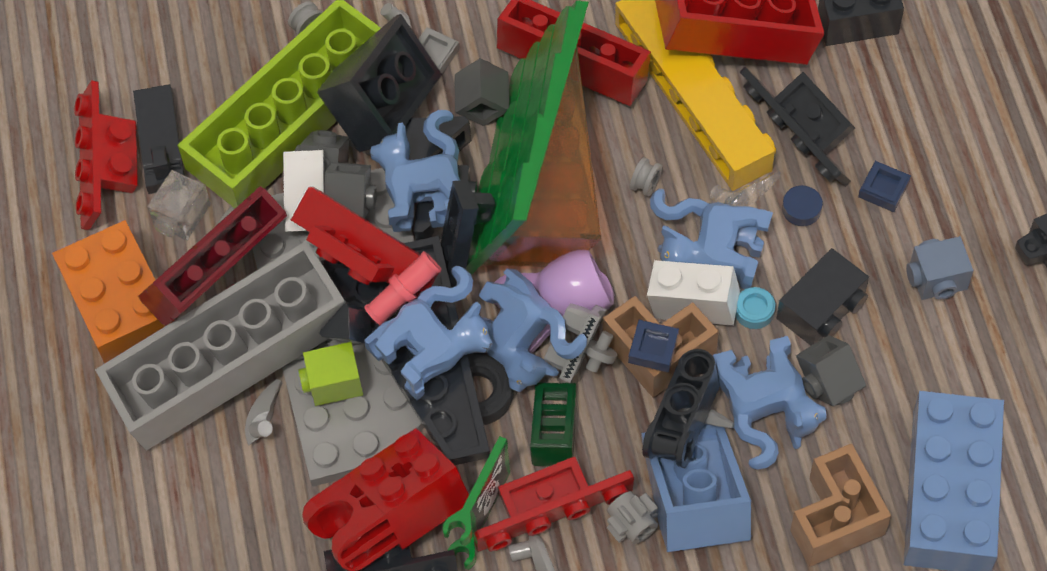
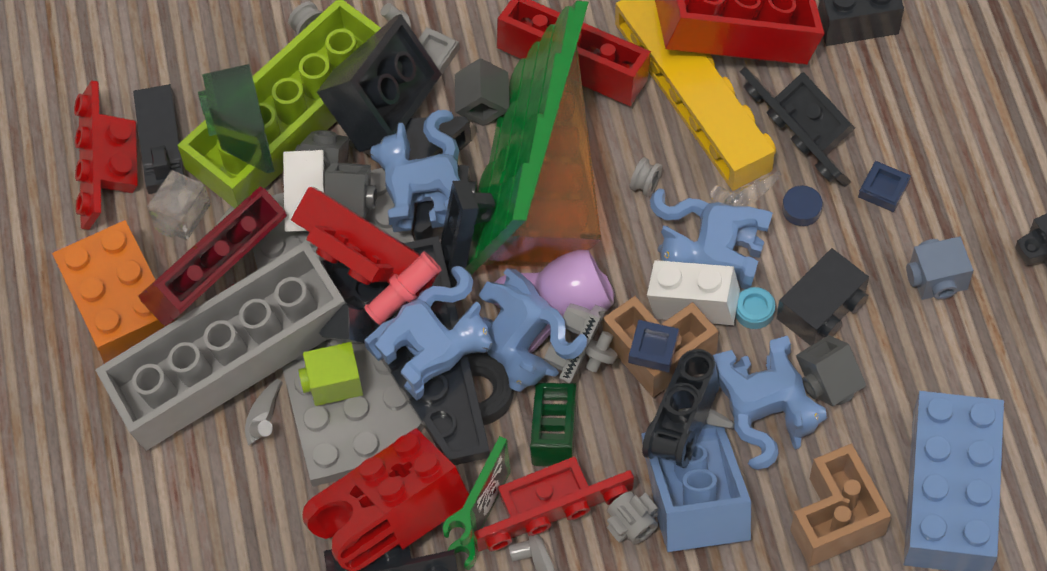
(236, 116): none -> clear green slope

